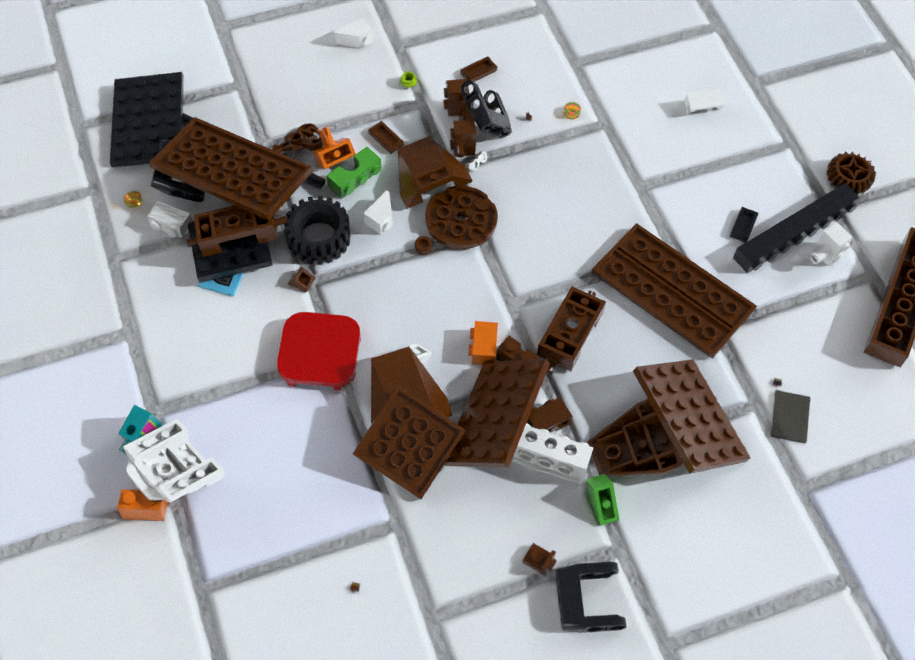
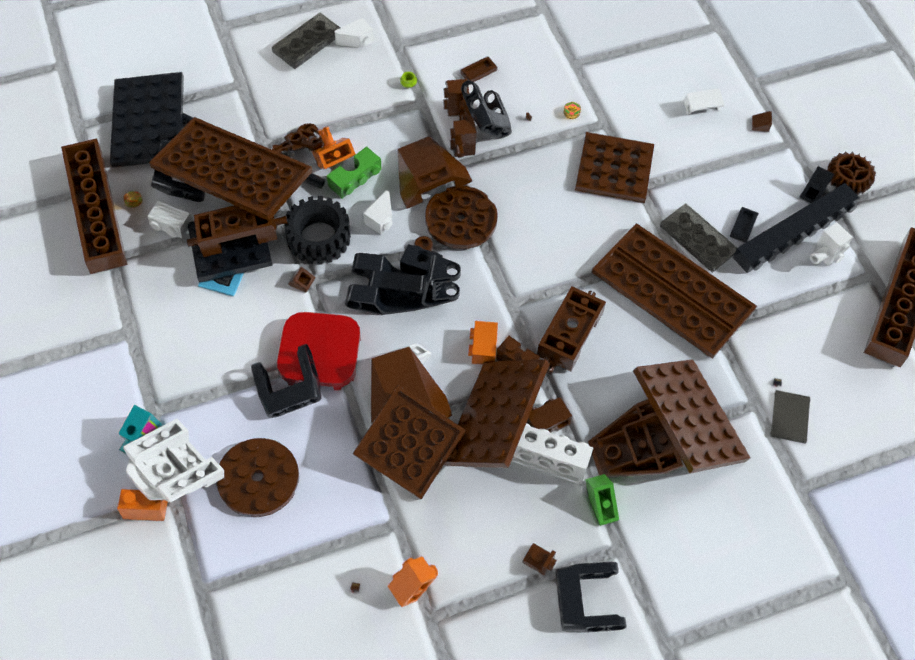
(93, 206): none -> reddish brown brick
(263, 496): none -> reddish brown plate
(291, 397): none -> black connector
(306, 40): none -> clear smoke plate
(386, 137): reddish brown tile -> none
(398, 291): none -> black piece
(412, 260): none -> black brick
(412, 580): none -> orange brick
(474, 164): white piece -> none
(605, 171): none -> reddish brown piece
(698, 237): none -> clear smoke plate
(762, 121): none -> reddish brown slope
(817, 185): none -> black slope

